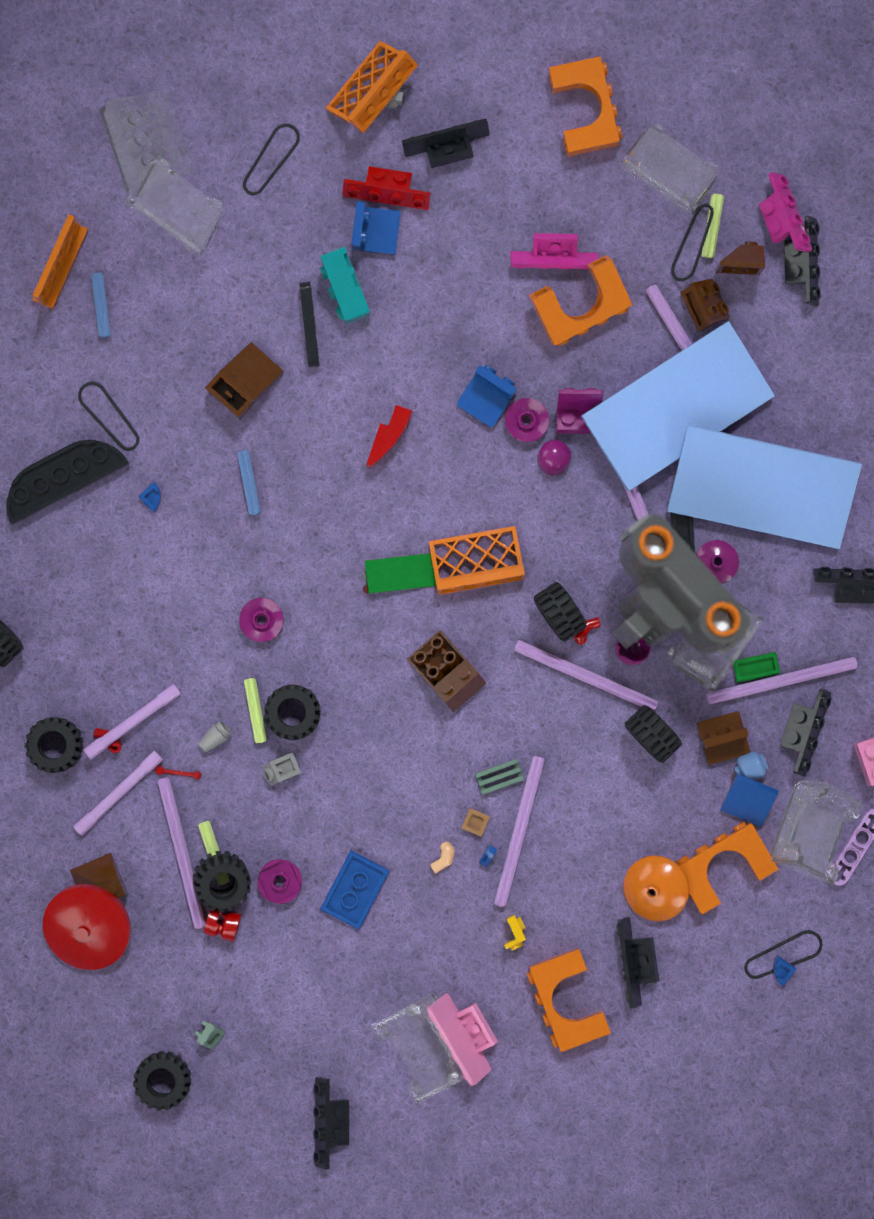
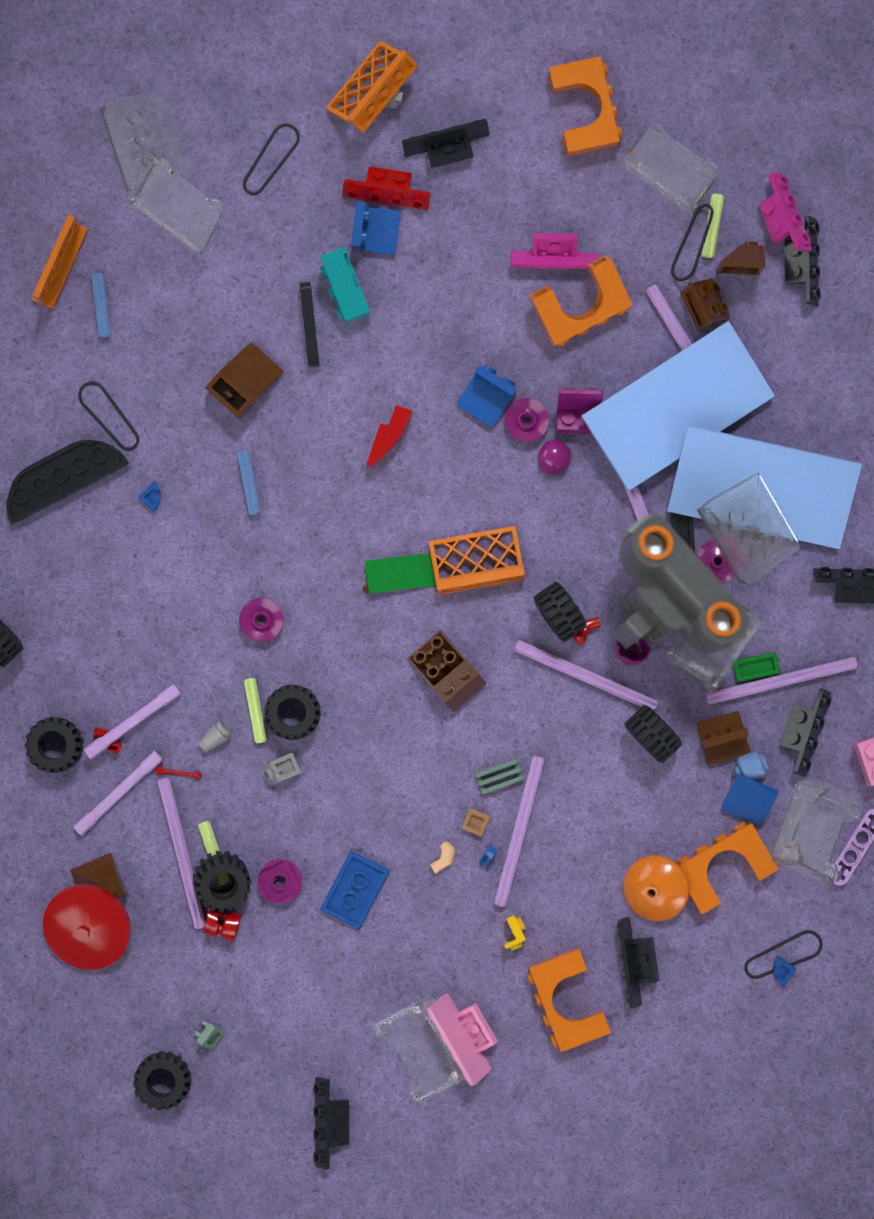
(749, 529): none -> clear slope

